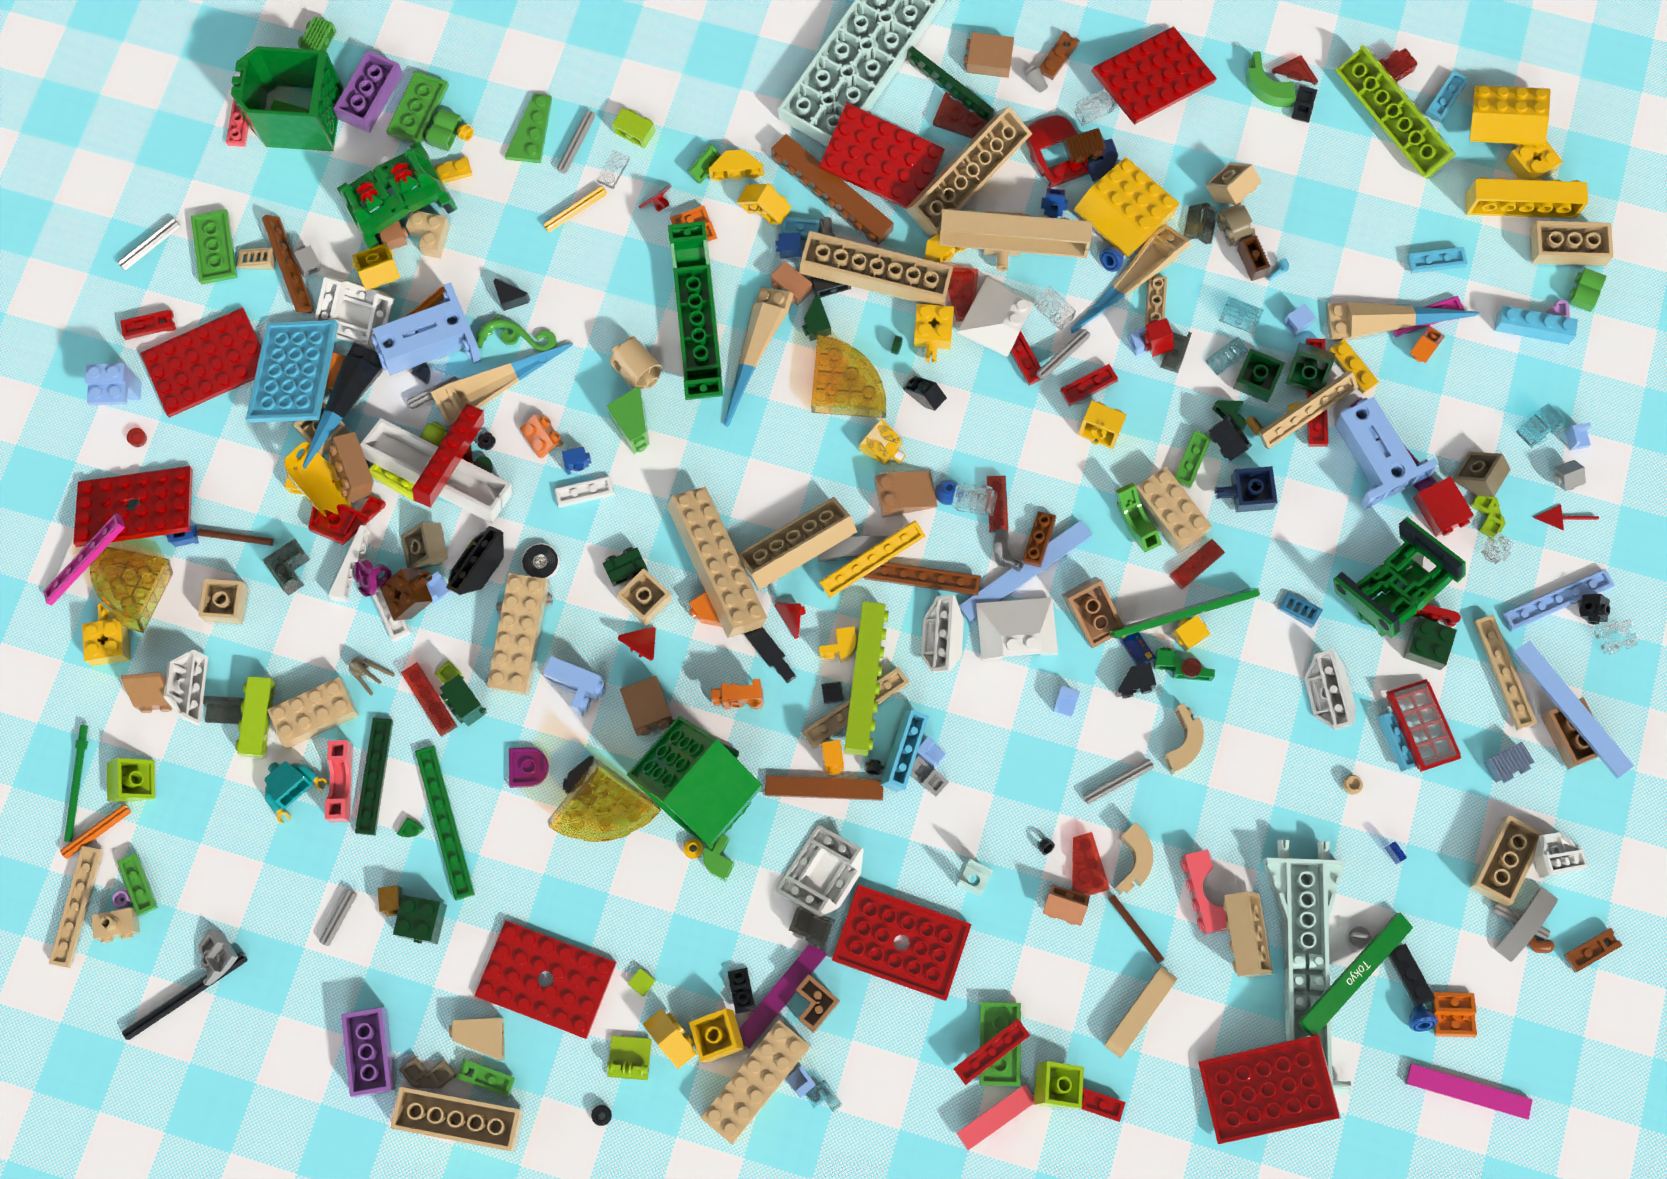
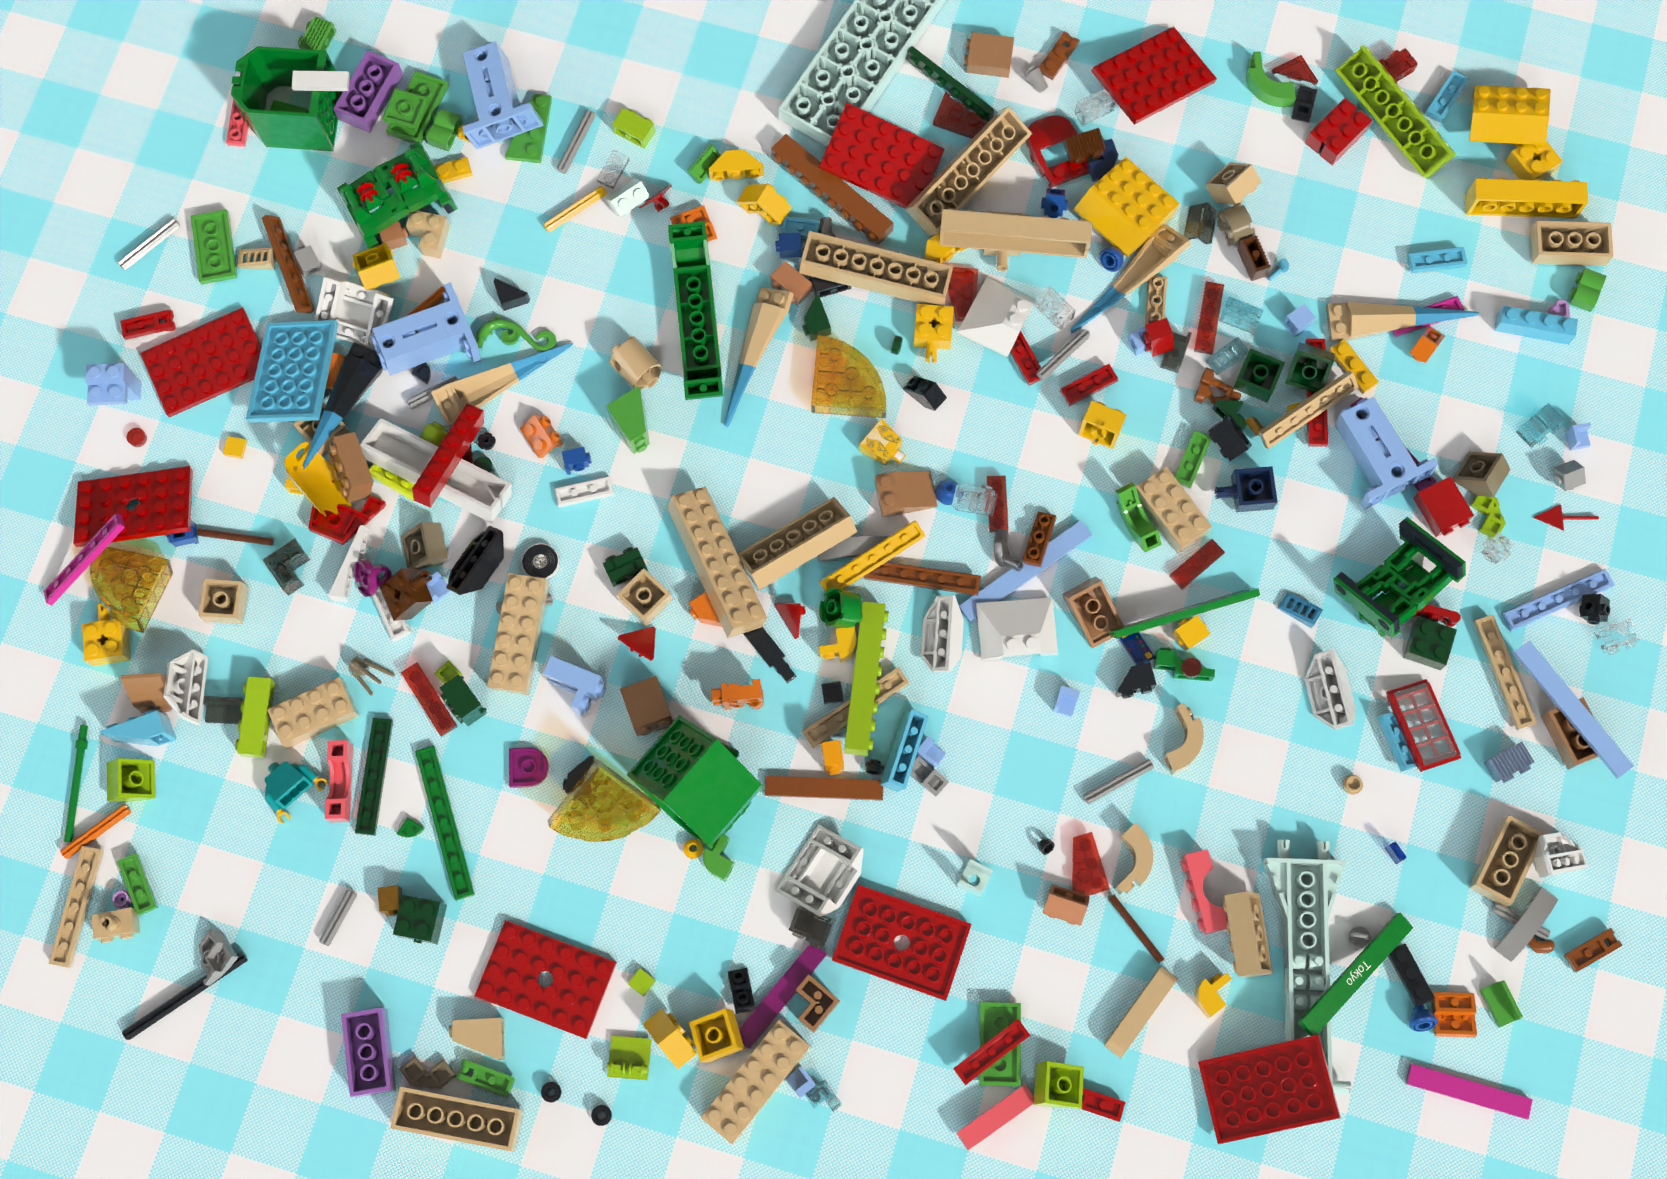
(149, 729): none -> medium azure slope
(235, 447): none -> yellow tile
(320, 80): none -> white tile
(405, 109): none -> bright green plate
(495, 98): none -> light blue brick
(544, 1092): none -> black plate
(627, 198): none -> light aqua brick
(840, 608): none -> green brick
(1204, 389): none -> dark orange piece
(1207, 997): none -> yellow brick
(1209, 318): none -> clear red plate
(1338, 131): none -> red piece
(1501, 1003): none -> bright green panel

